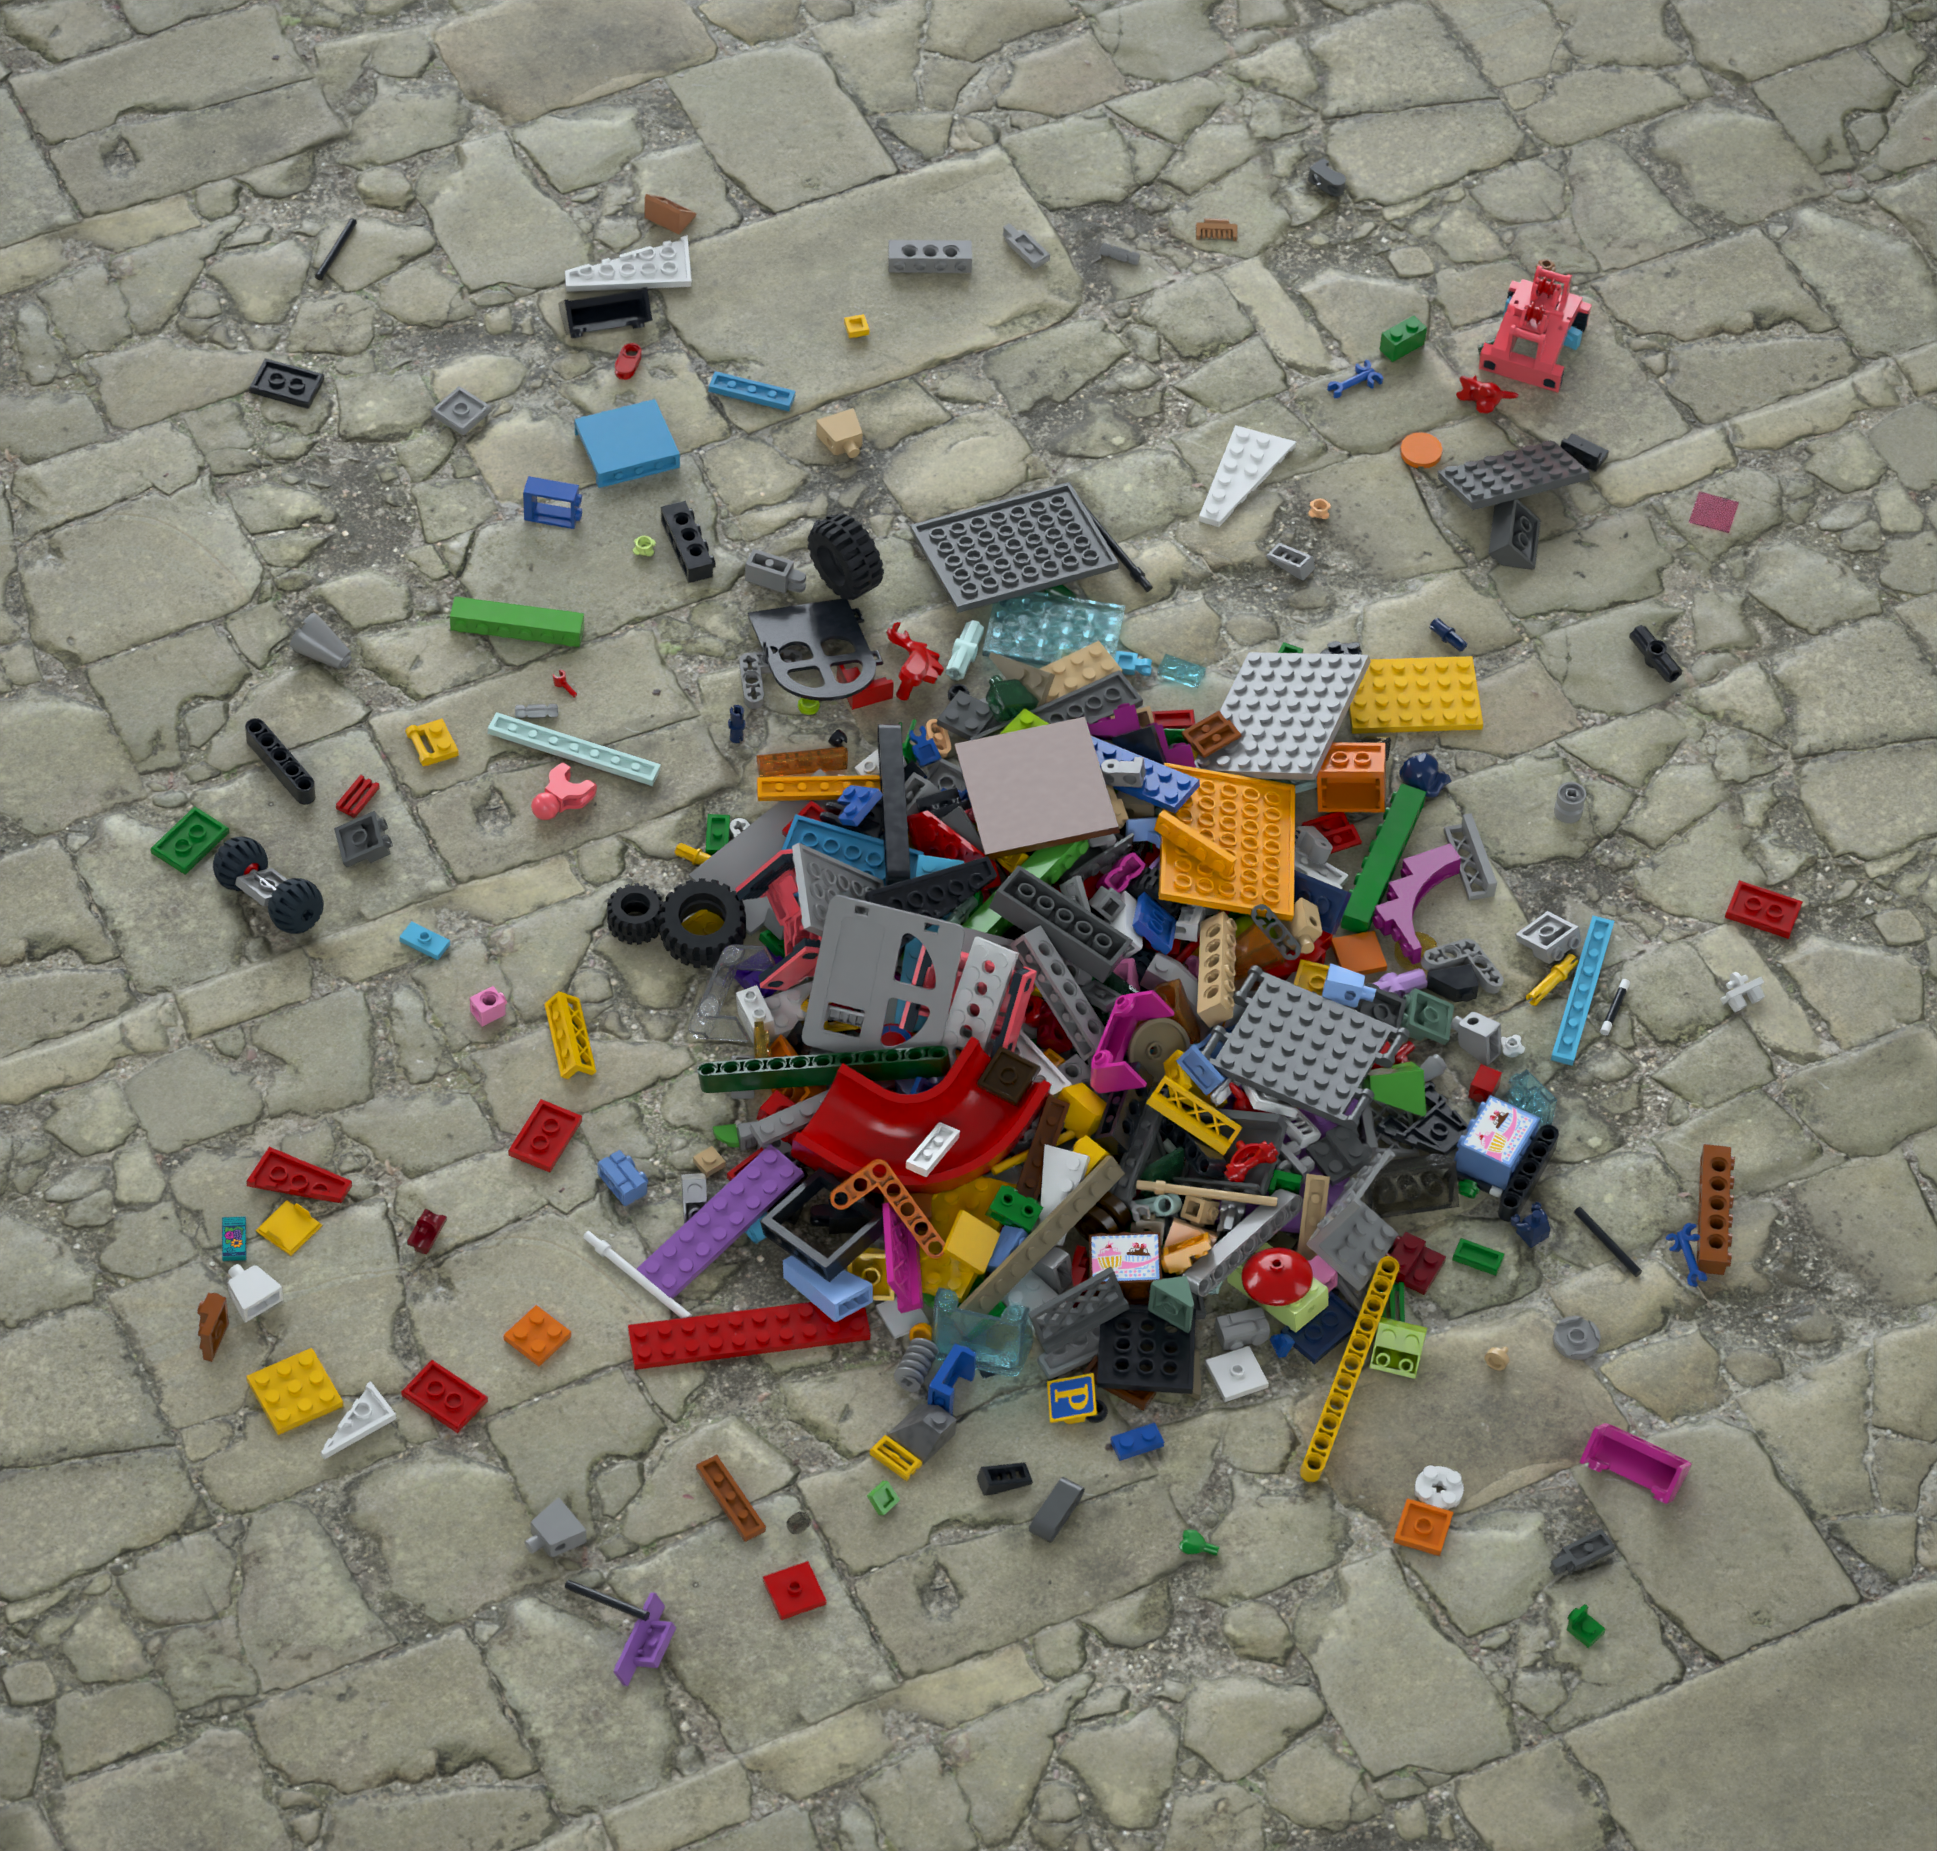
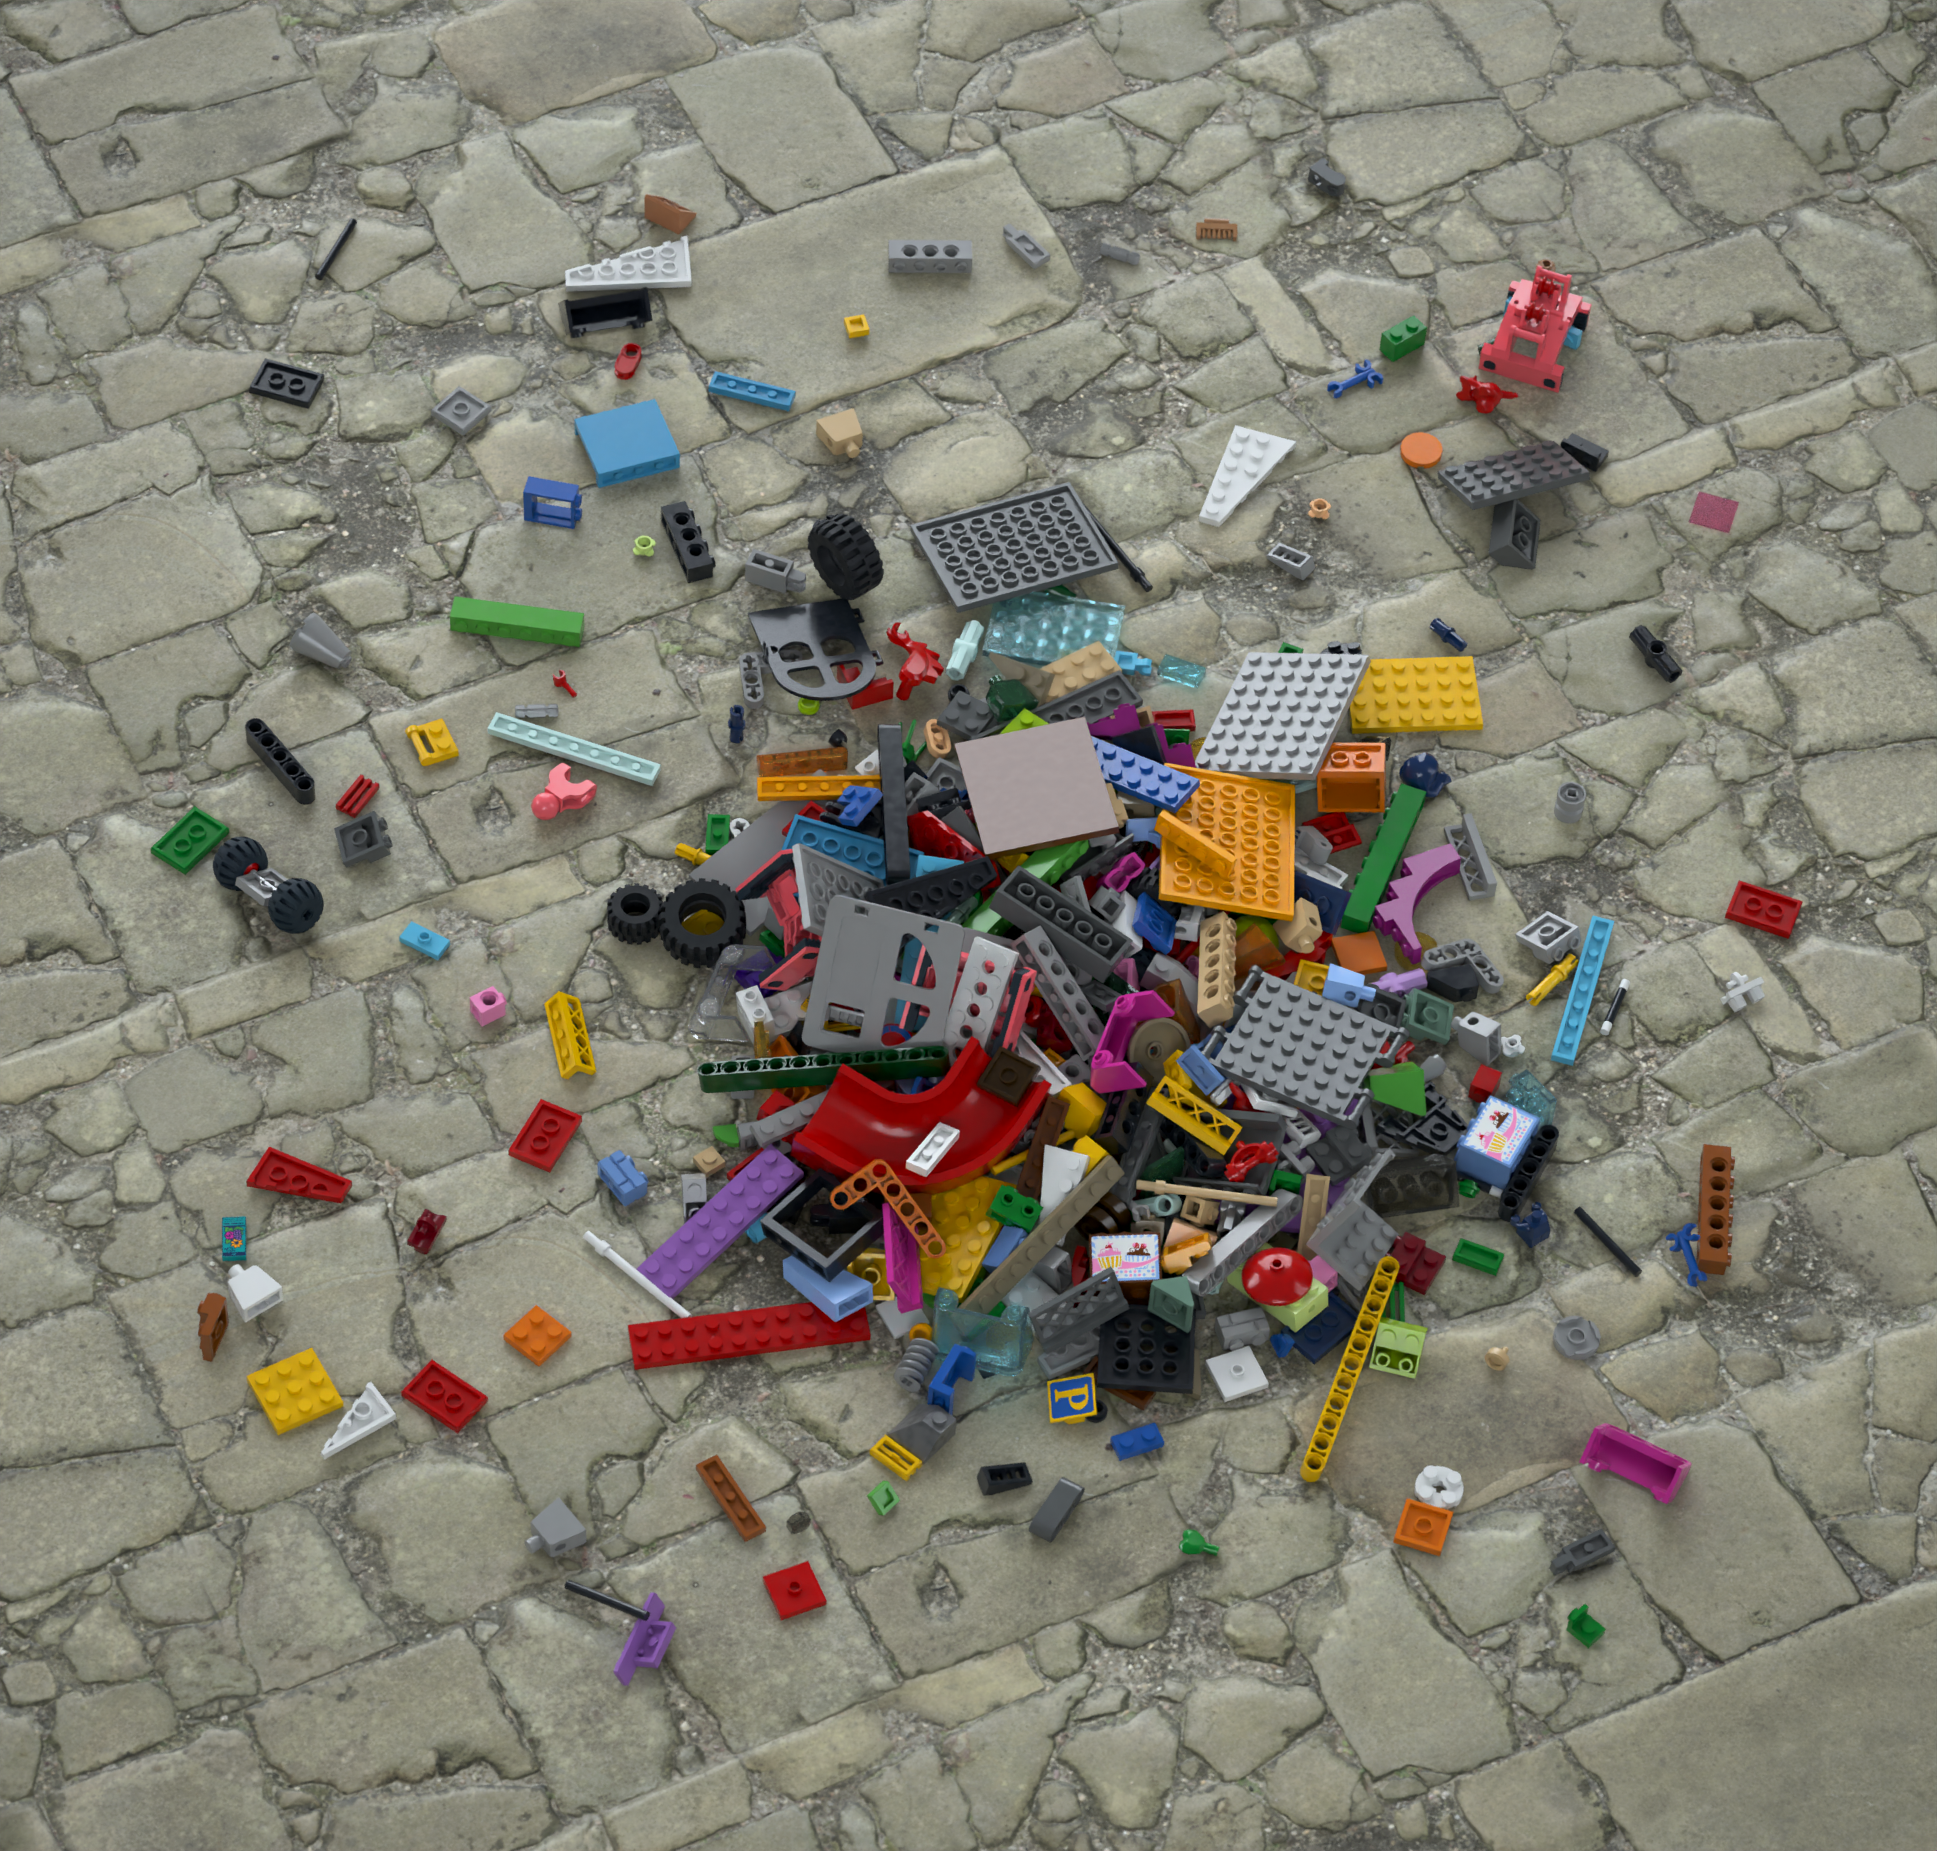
(289, 1227): yellow piece -> none
(925, 750): blue plate -> none
(971, 1242): yellow tile -> none
(1124, 772): light grey leg -> none
(1211, 734): dark orange slope -> none
(1269, 915): dark grey beam -> none

